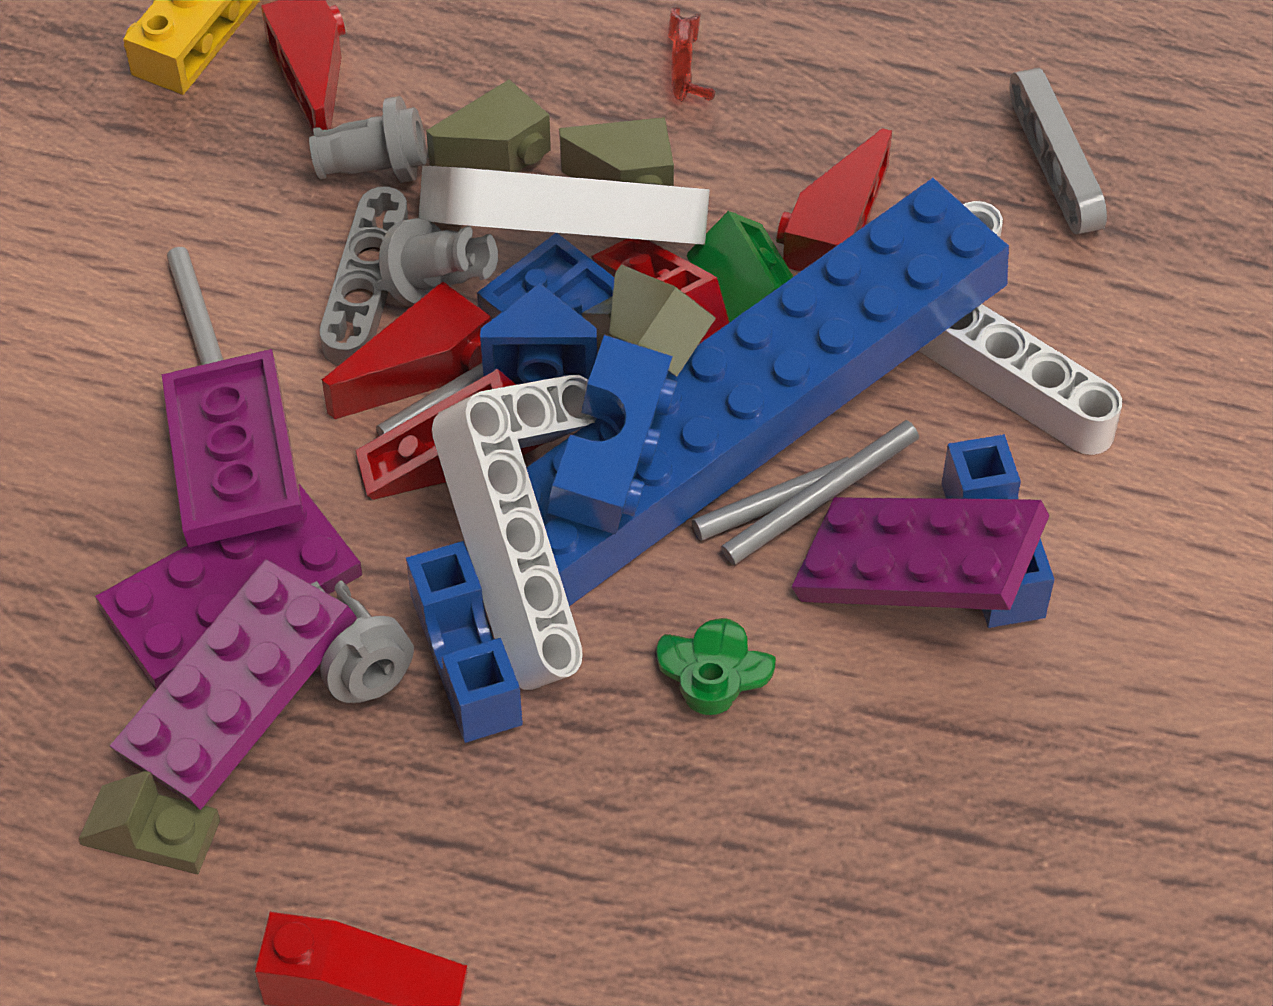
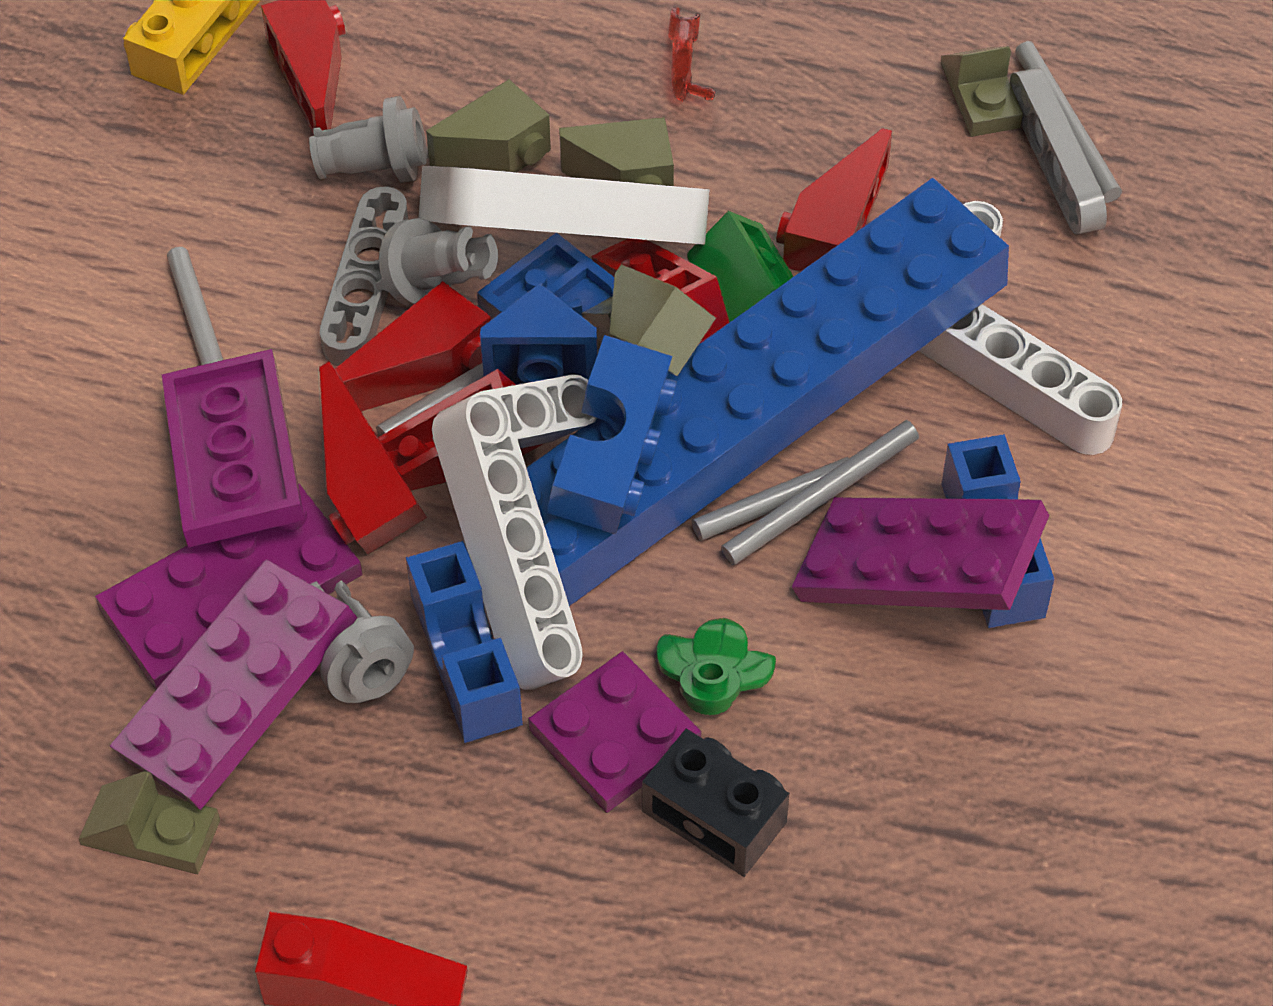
(360, 475): none -> red slope
(610, 730): none -> magenta plate
(715, 801): none -> black brick
(983, 89): none -> olive slope
(1029, 59): none -> light grey bar

